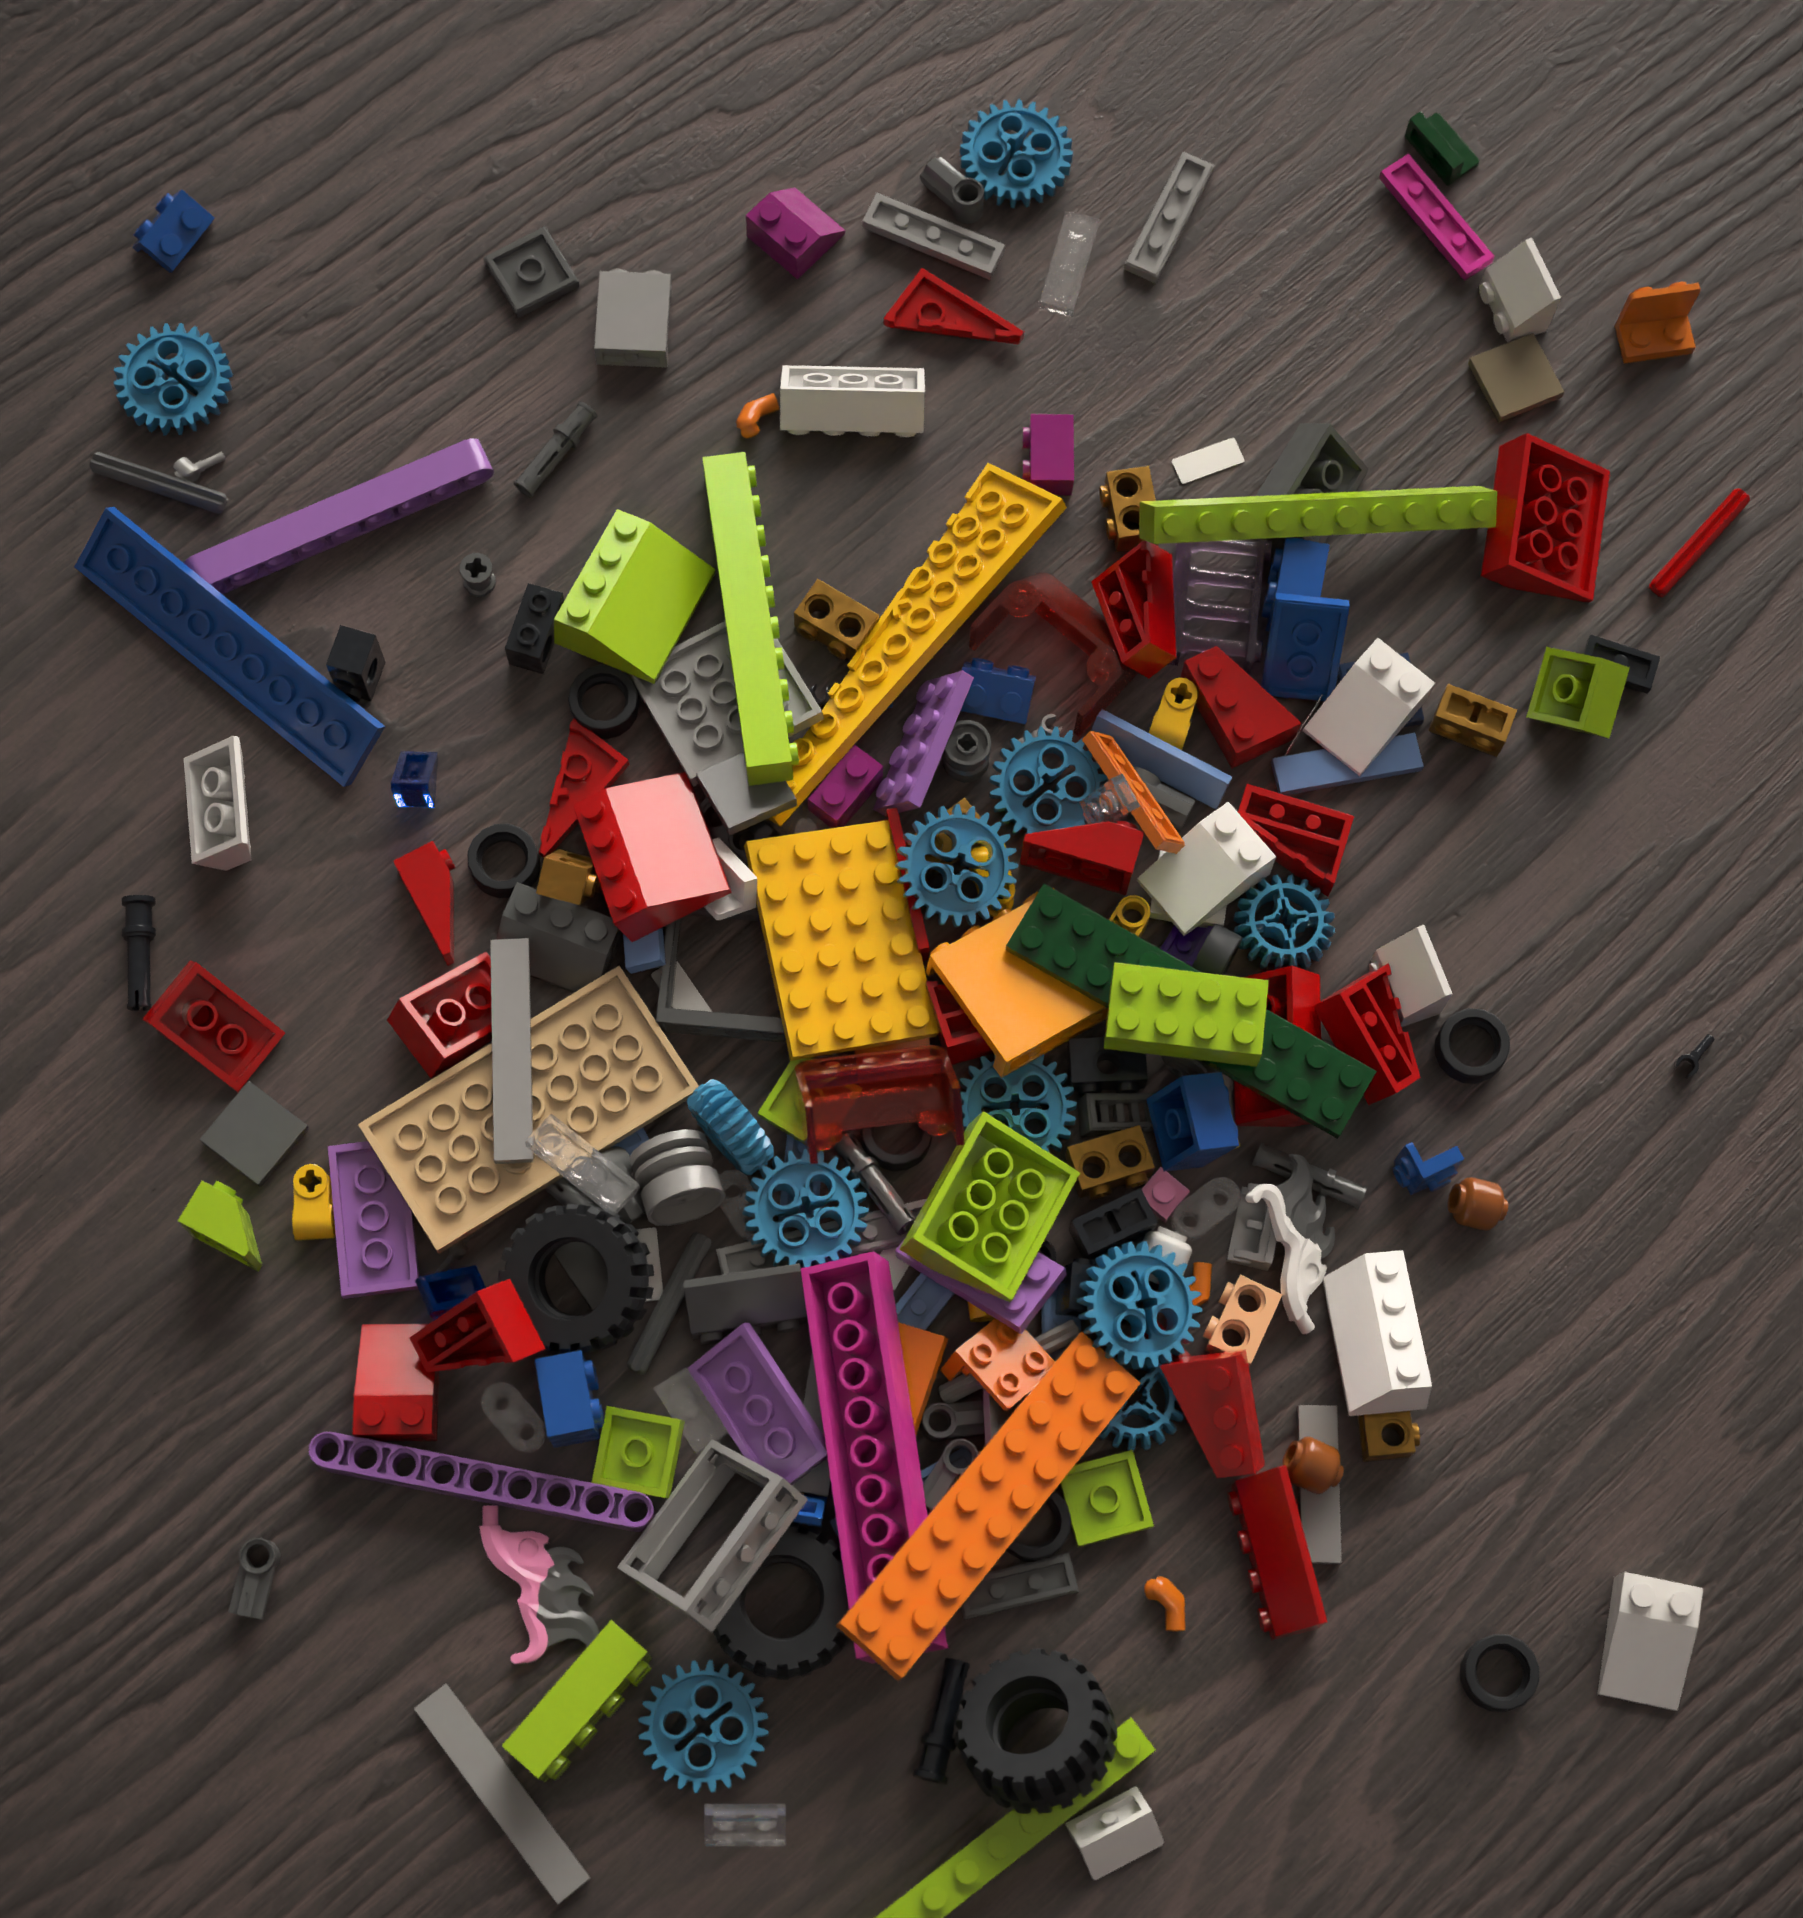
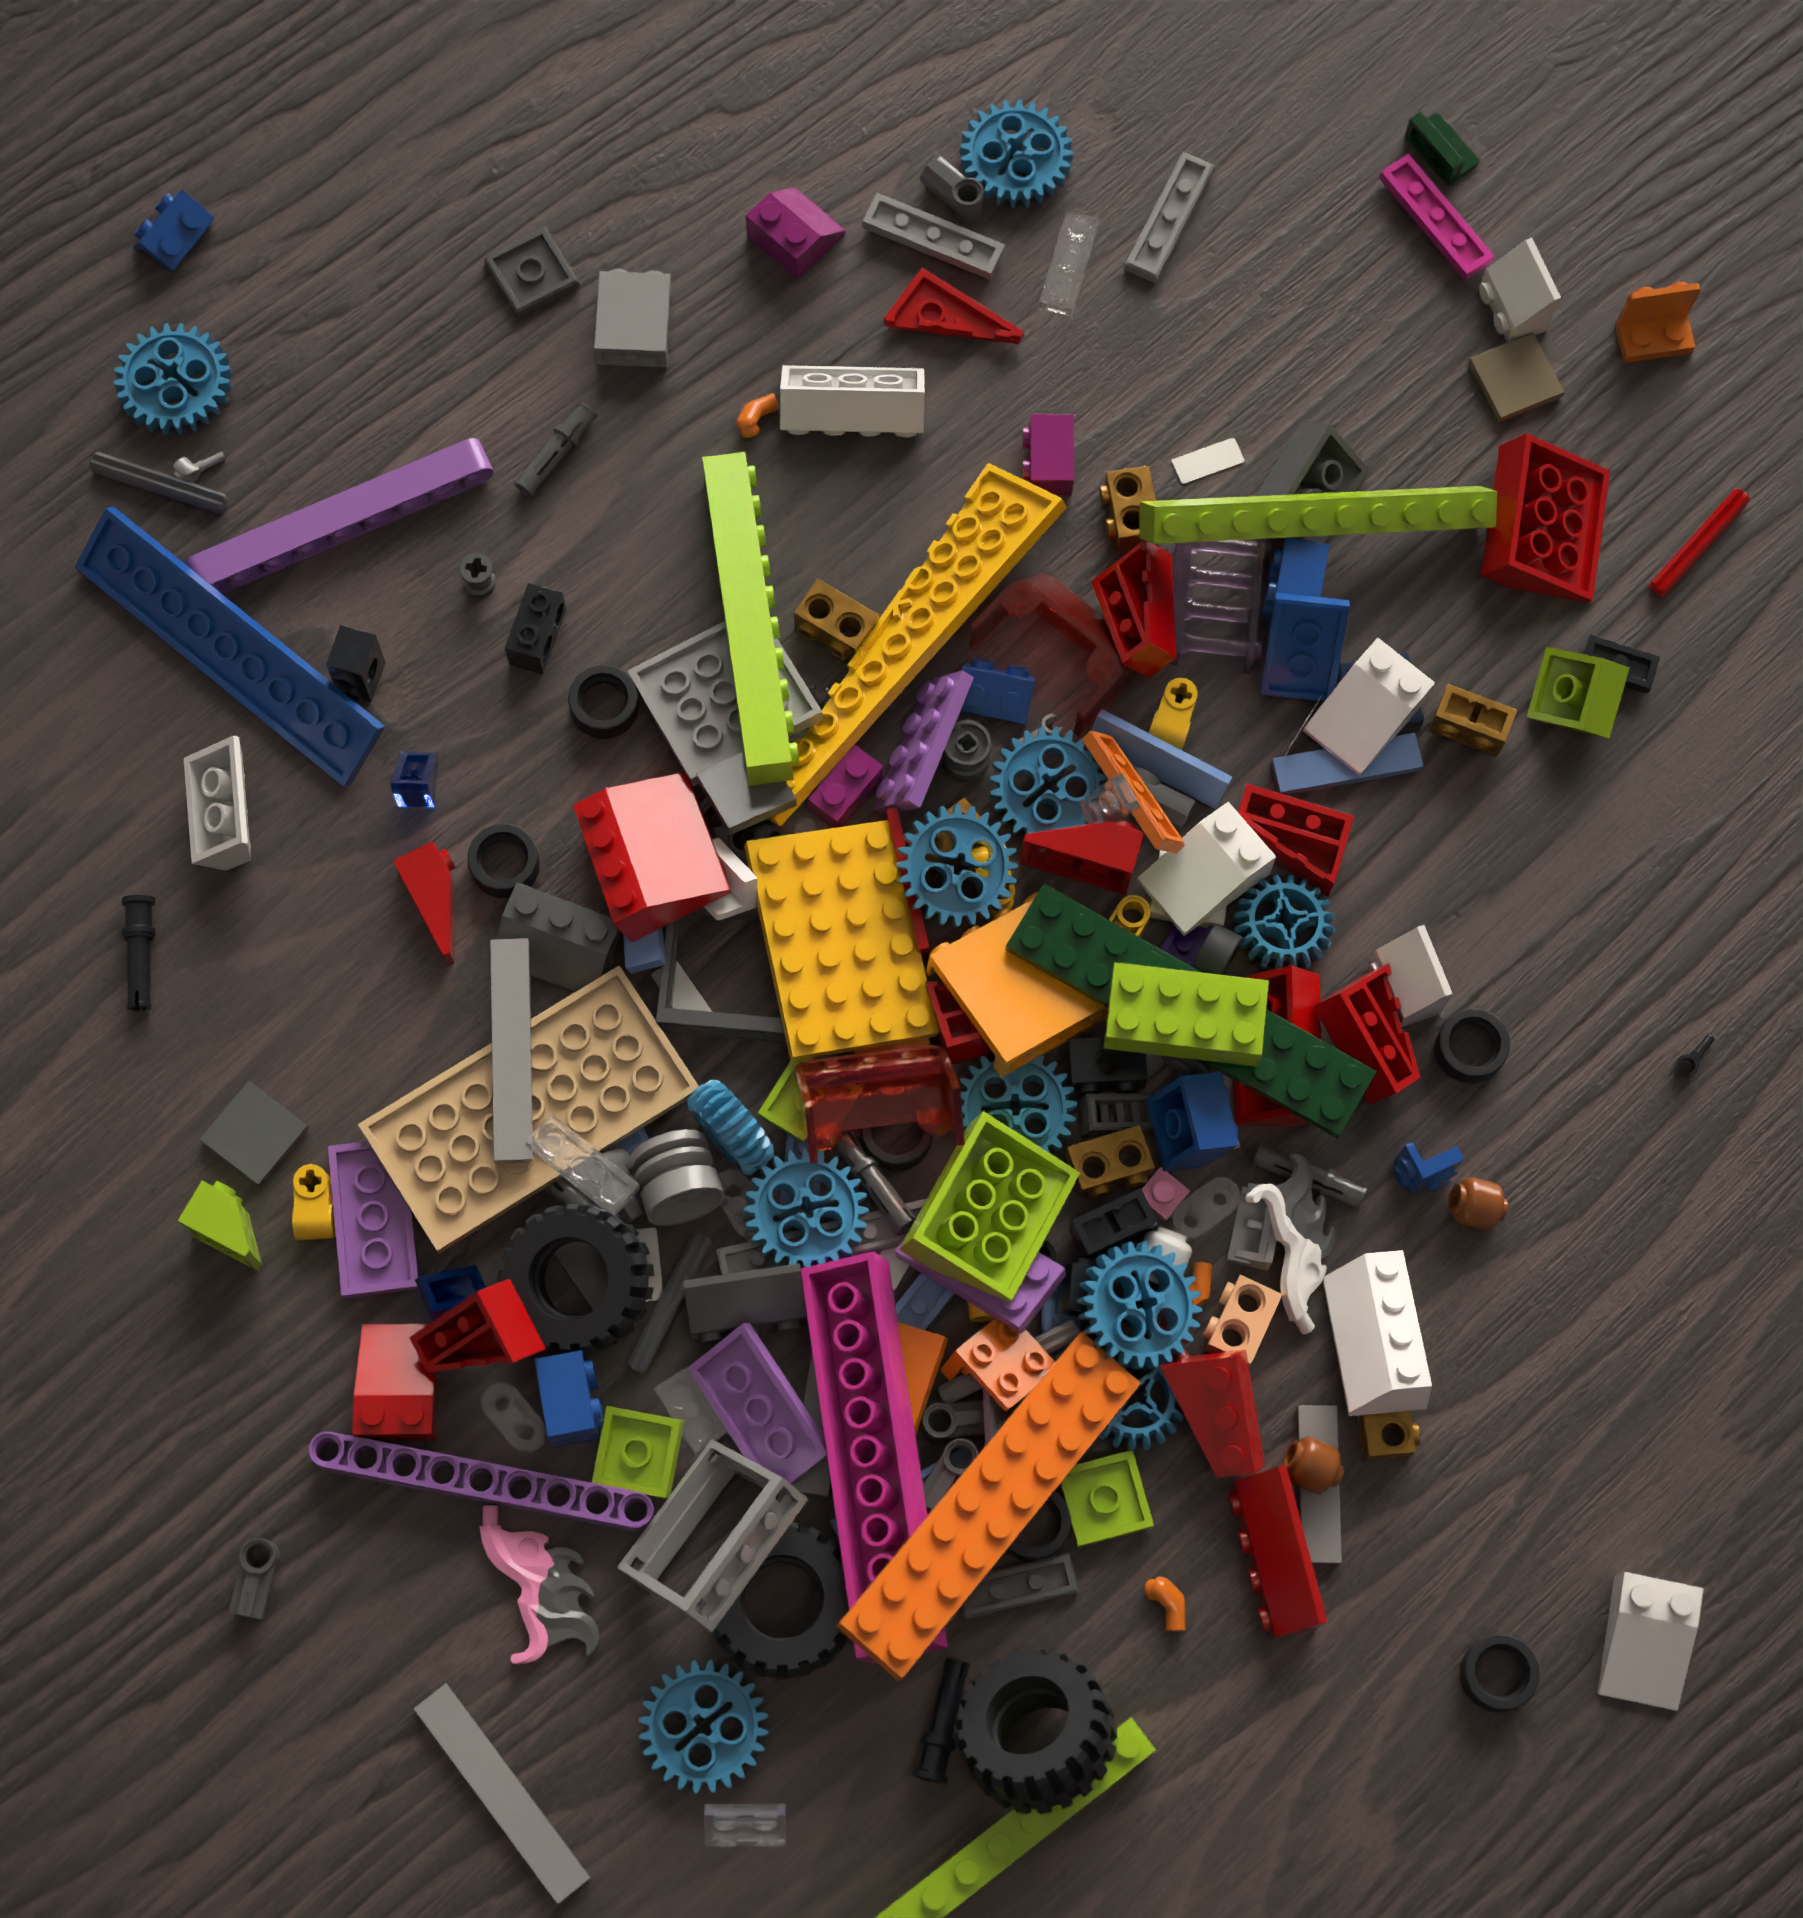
(214, 1025): red slope -> none
(447, 1016): red slope -> none
(568, 877): pearl gold brick -> none
(578, 1702): lime brick -> none
(585, 769): red wing -> none
(632, 598): lime slope -> none
(813, 1511): blue slope -> none
(1115, 1833): white panel -> none
(1237, 708): red wedge -> none

